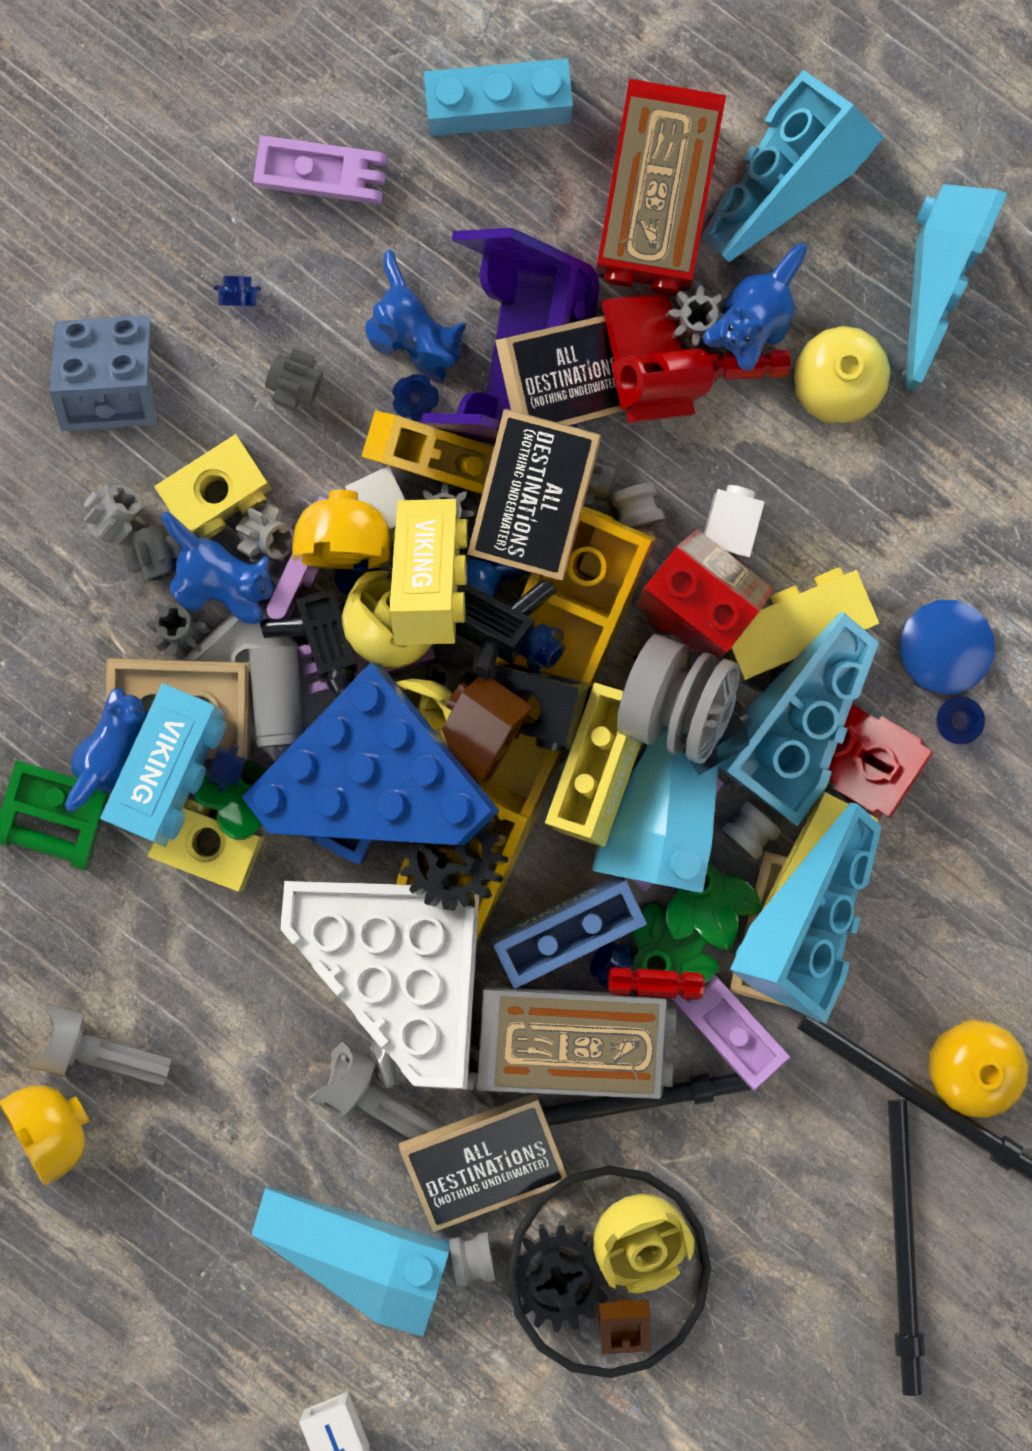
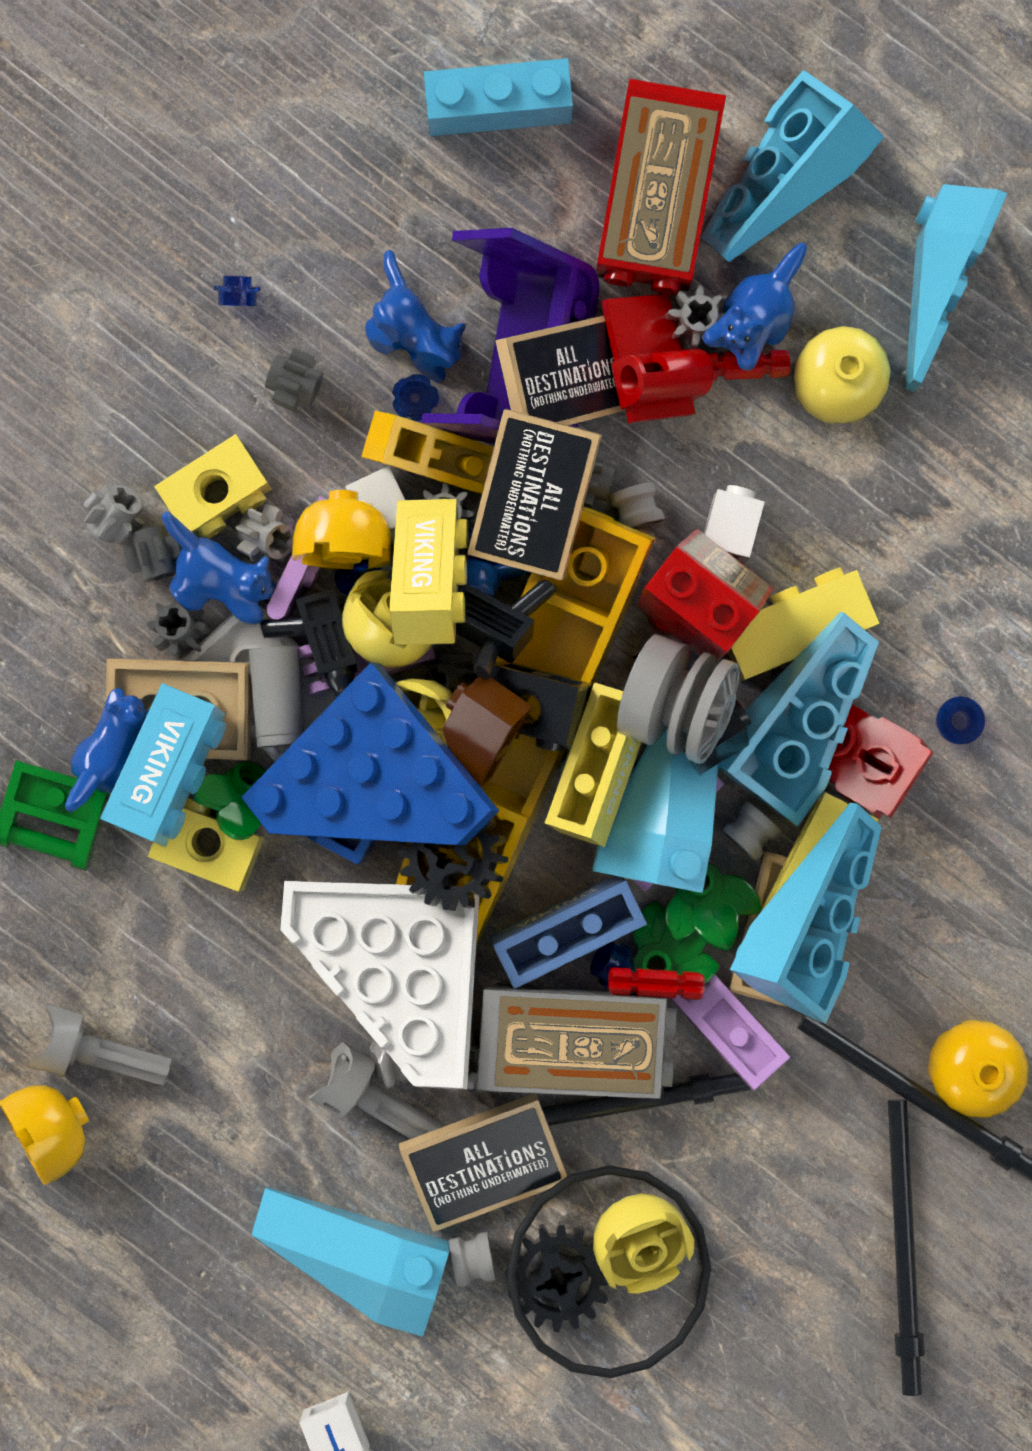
(102, 373): sand blue bracket -> none
(226, 768): clear blue plate -> none
(318, 169): lavender hinge -> none
(543, 647): clear blue plate -> none
(624, 1326): reddish brown bracket -> none
(946, 647): blue dish -> none

